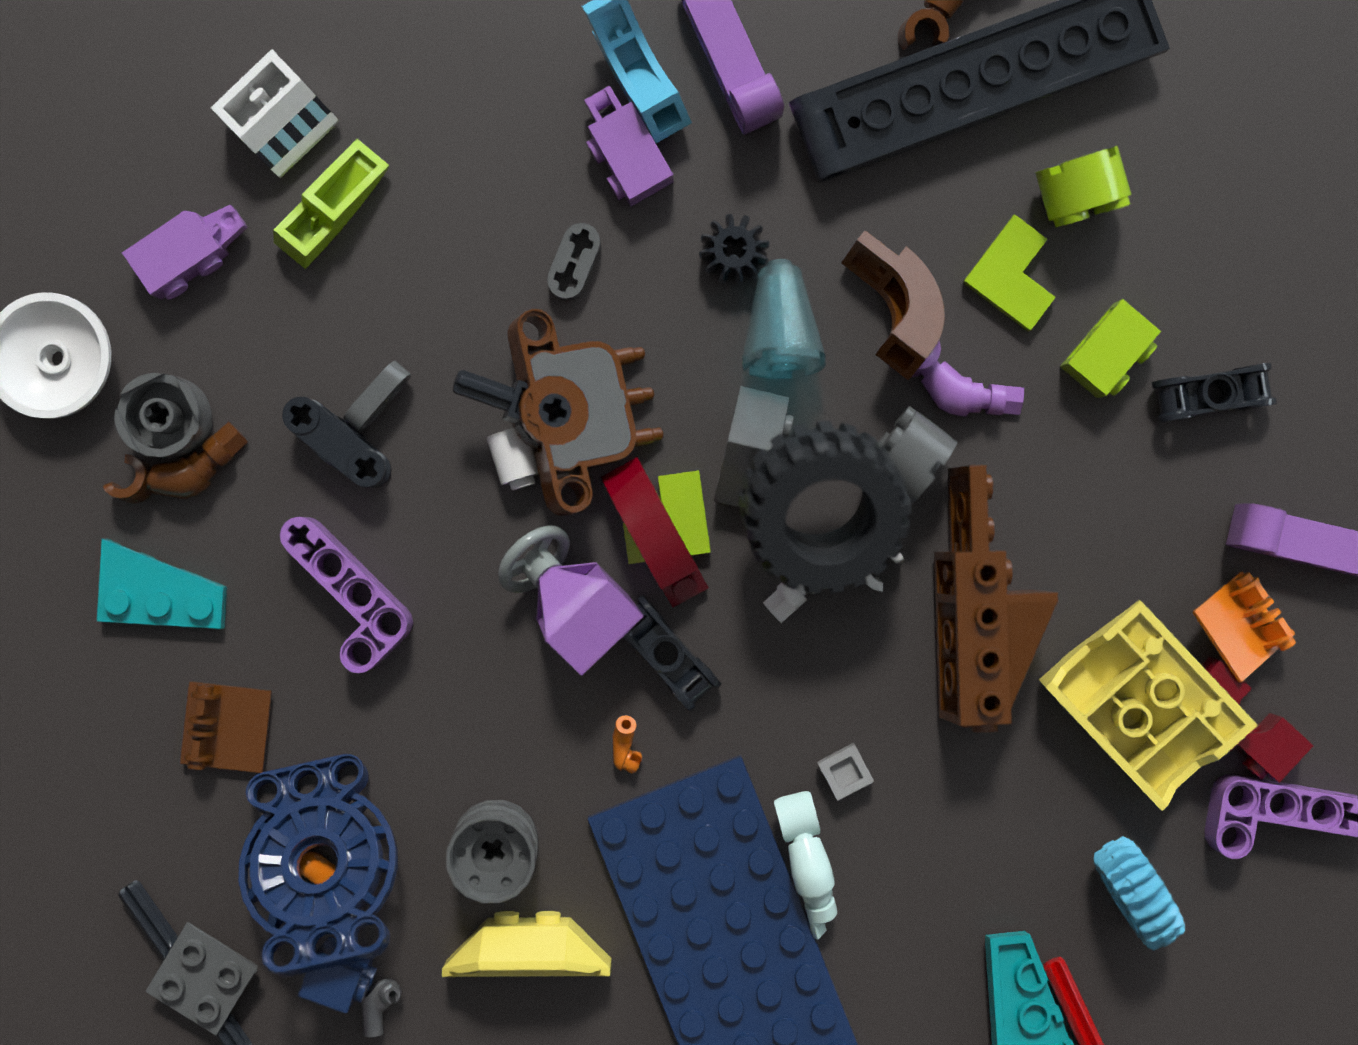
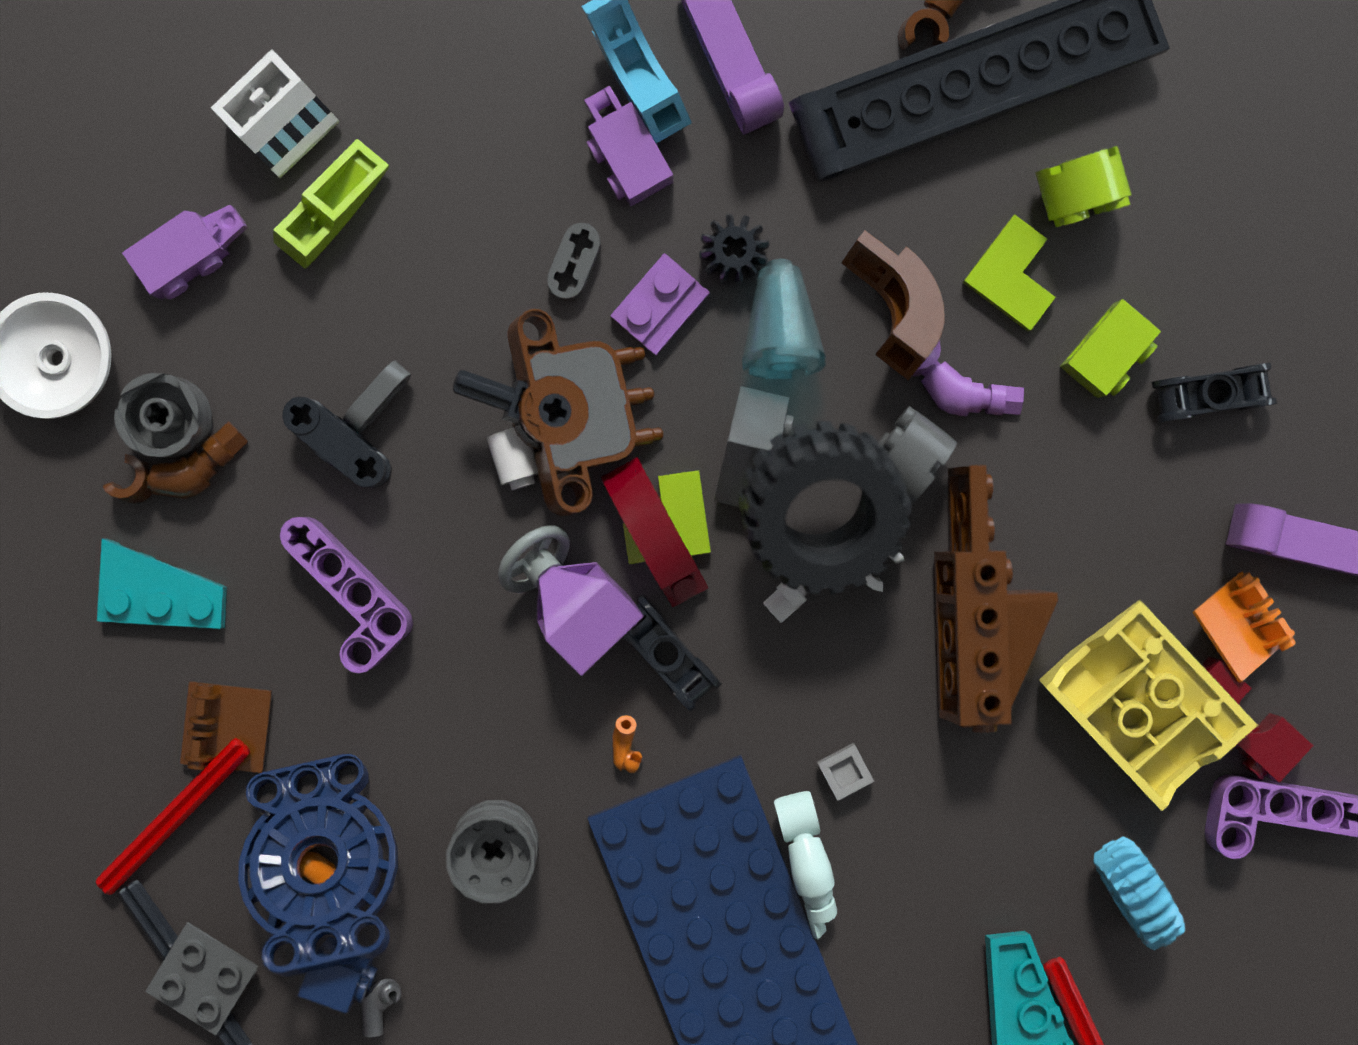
(172, 816): none -> red axle
(528, 948): light yellow wedge -> none
(660, 304): none -> medium lavender plate

